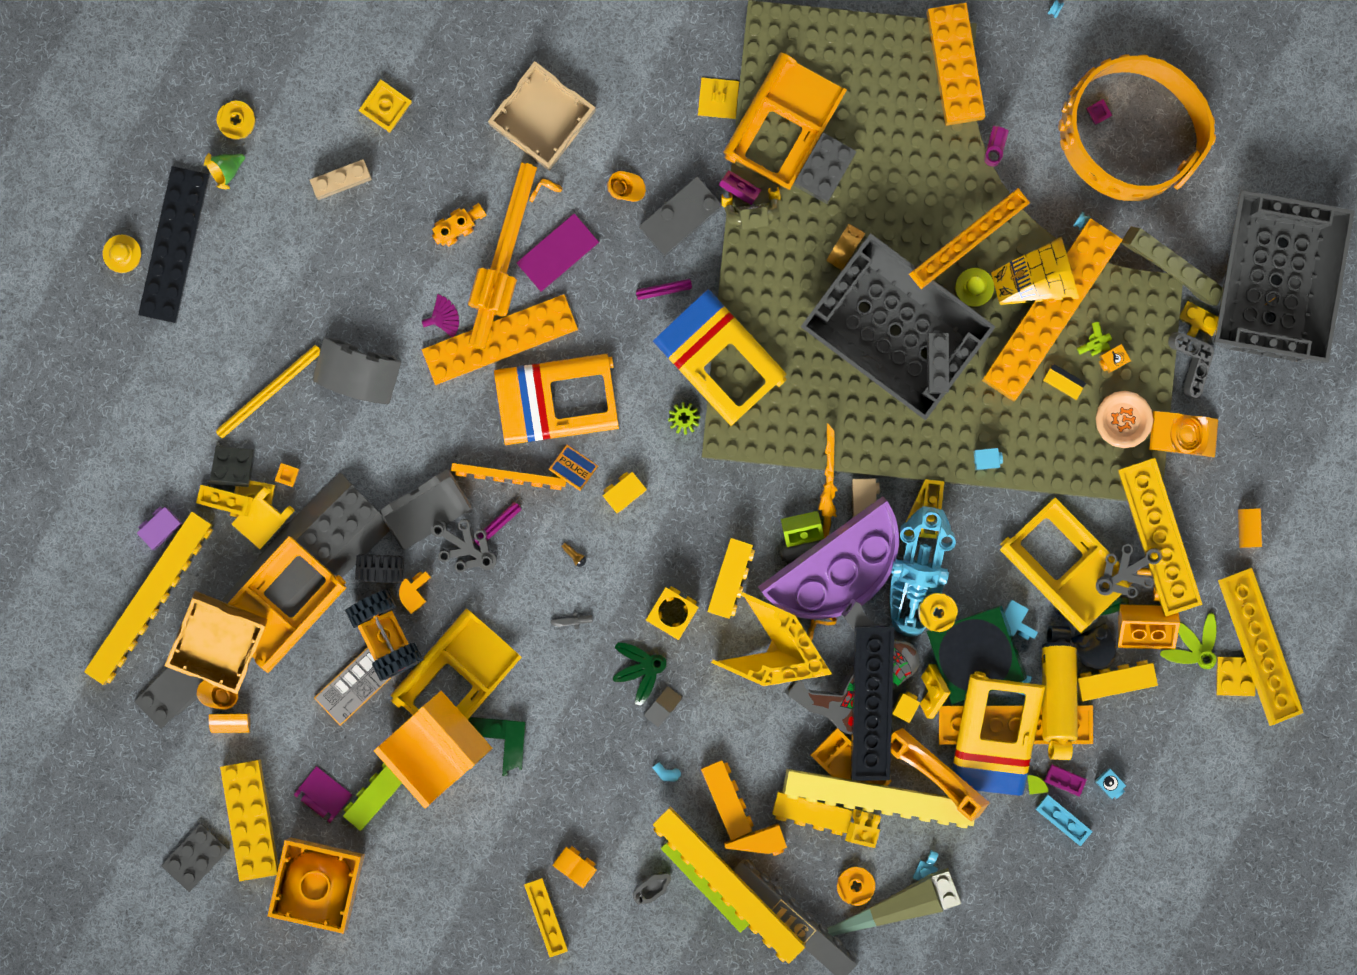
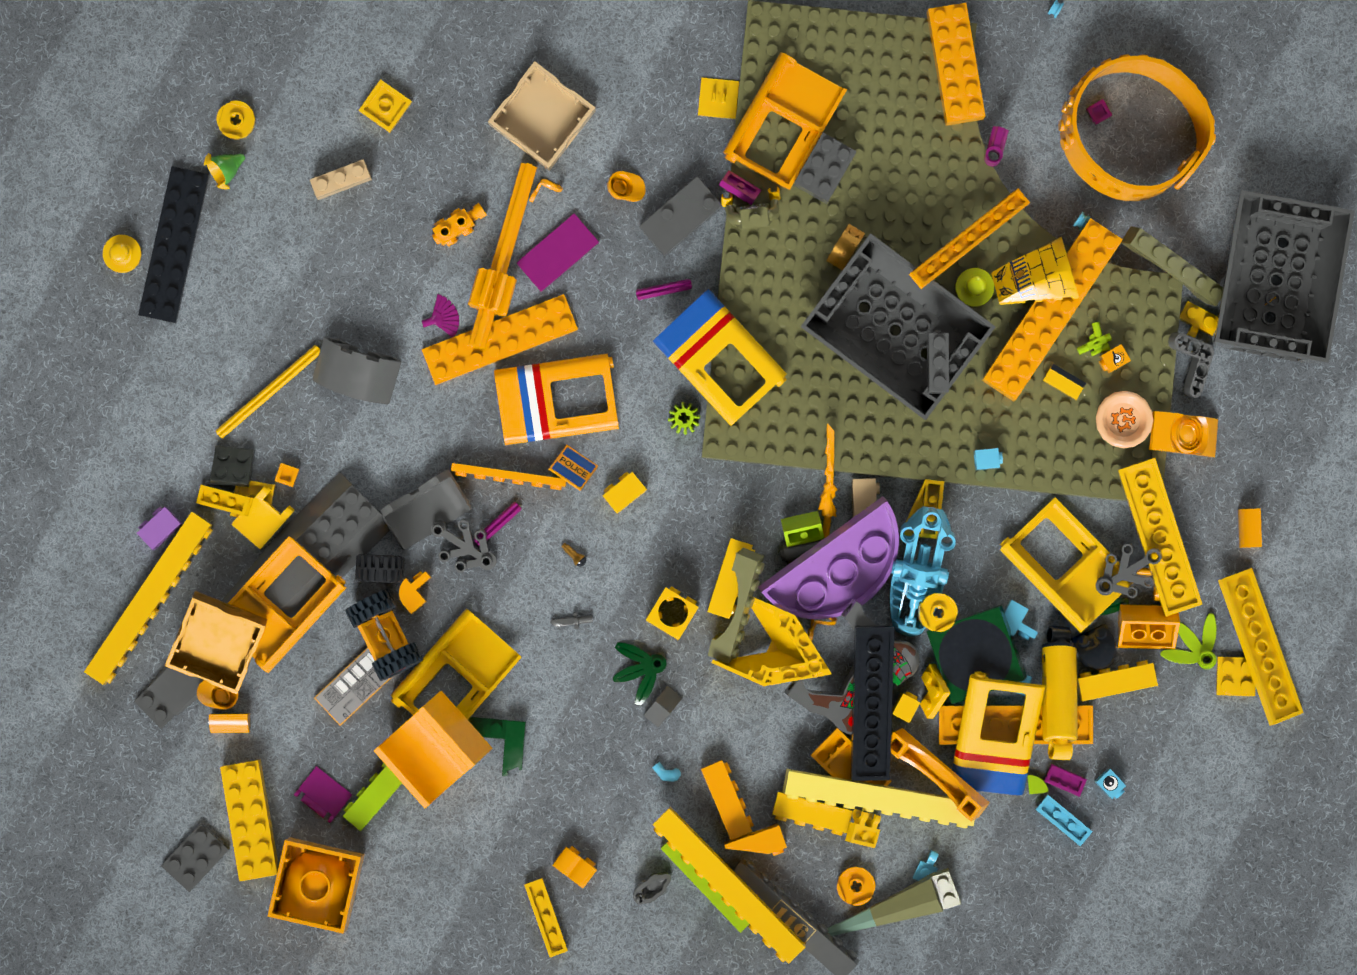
(747, 569): none -> olive arch

